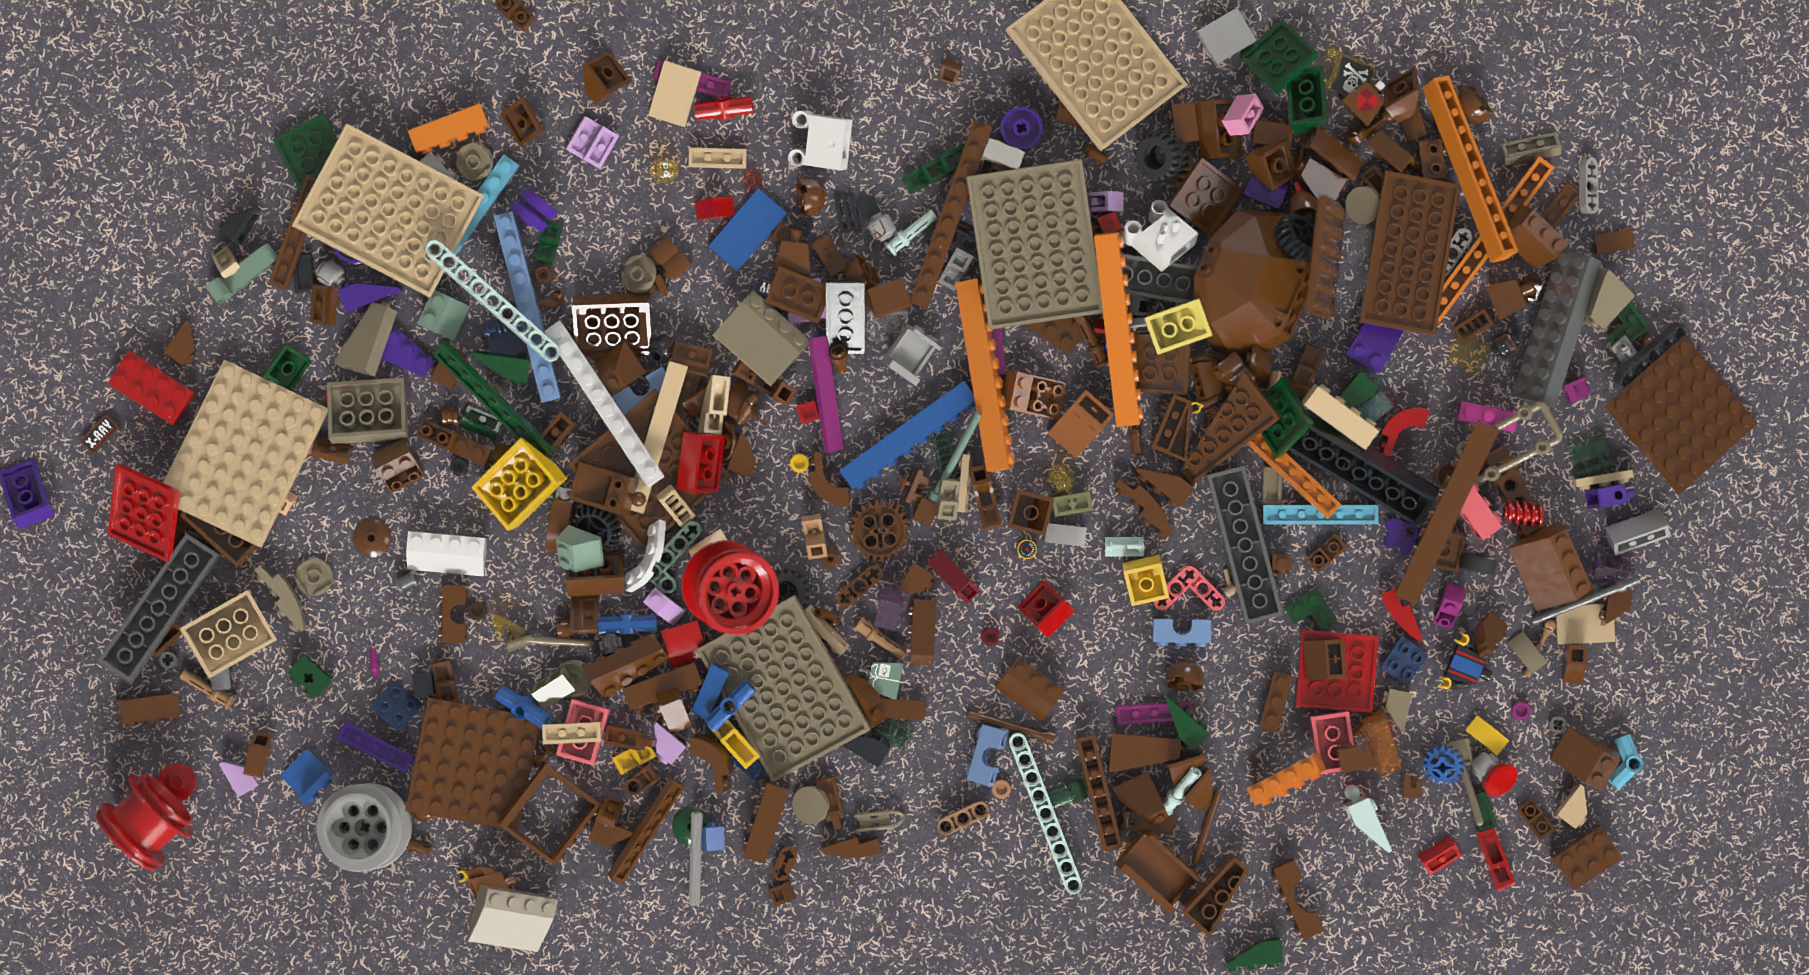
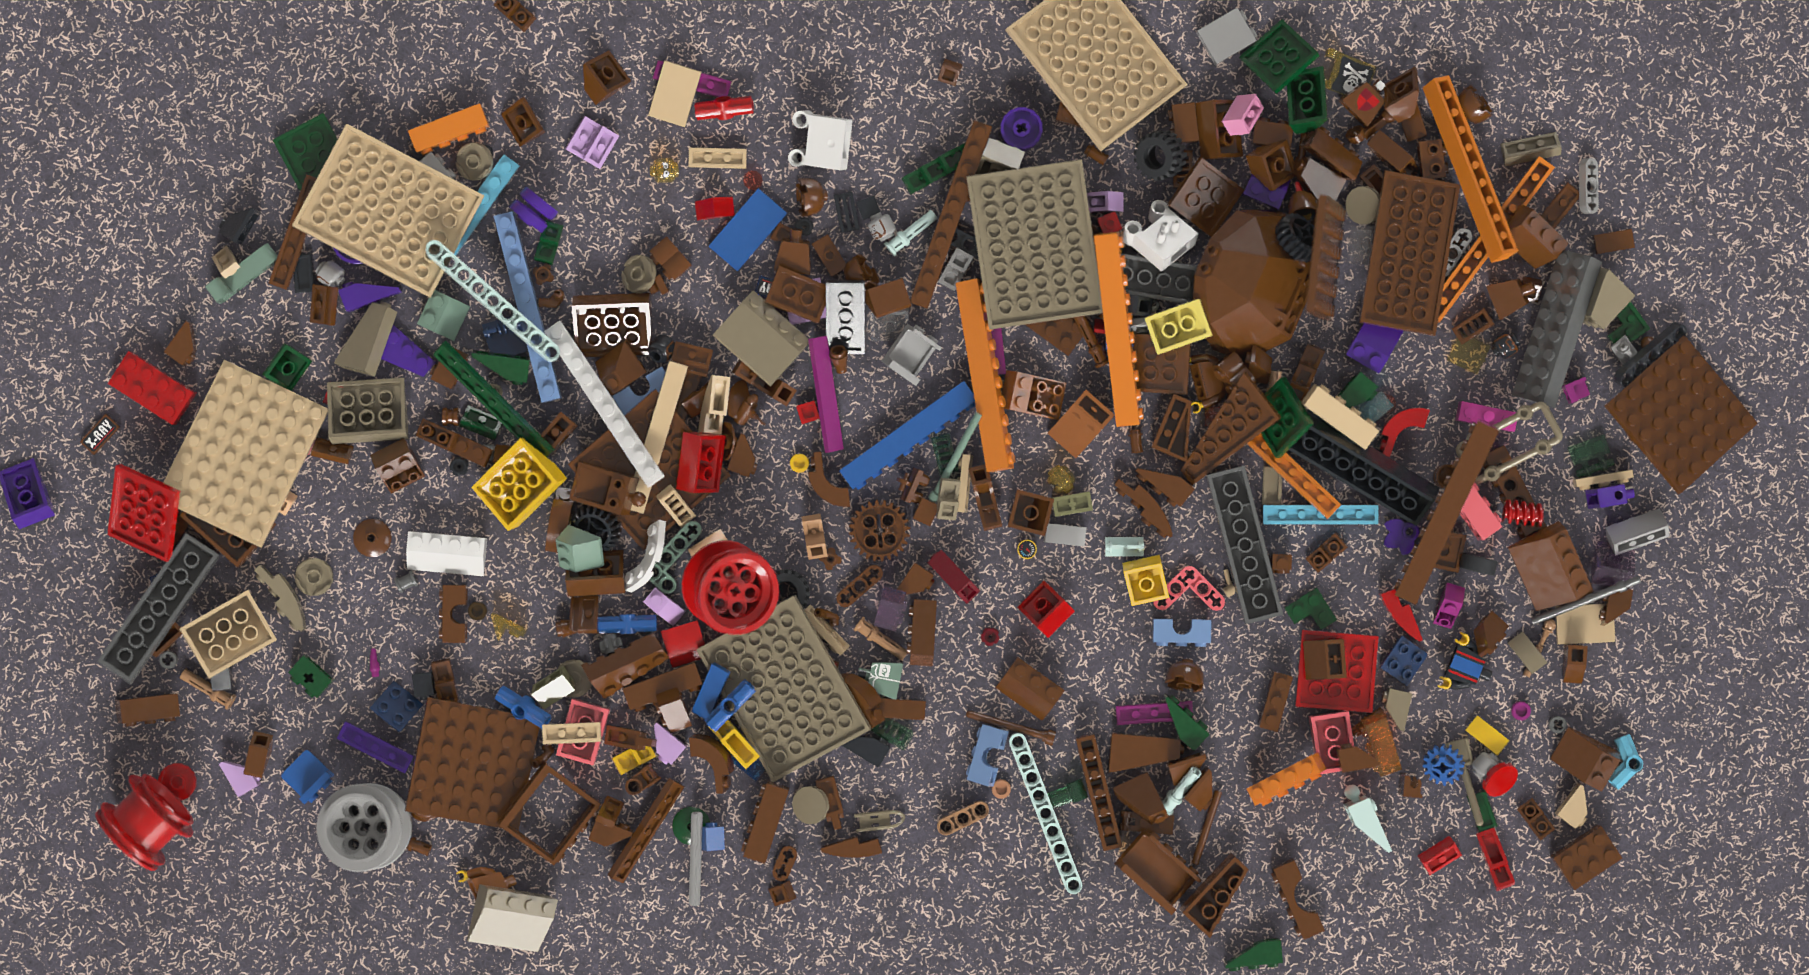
(529, 639): dark tan piece -> none

